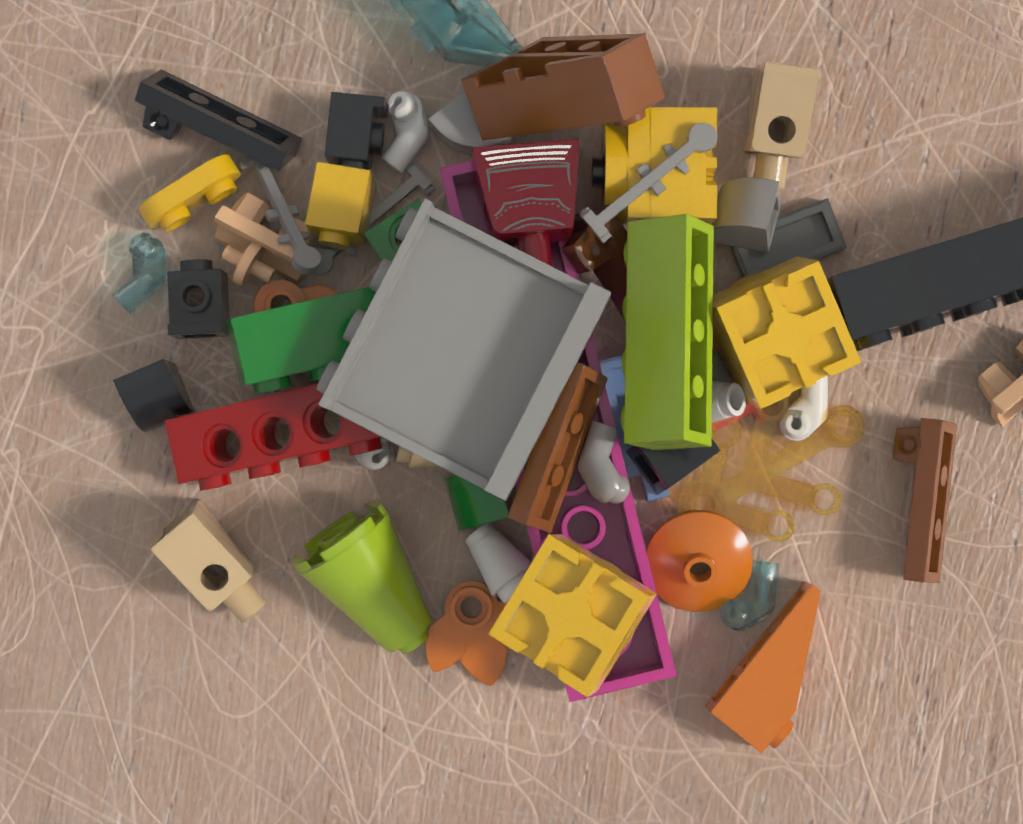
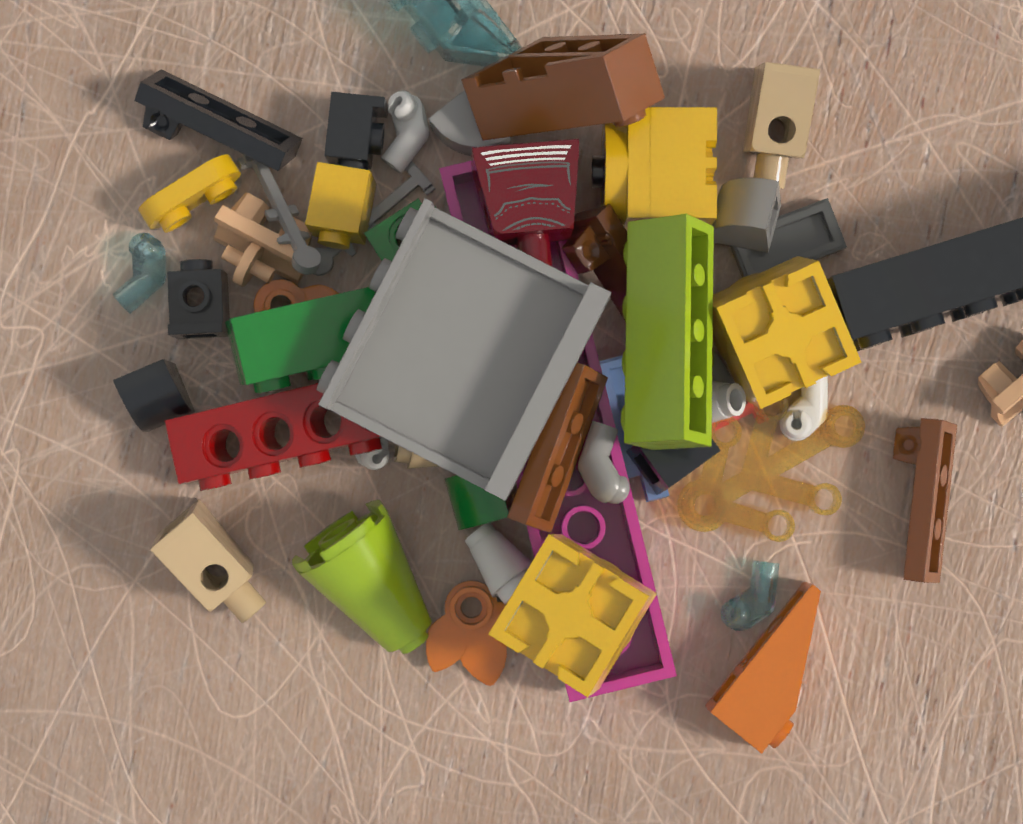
(693, 539): orange dish -> none
(700, 139): light grey piece -> none

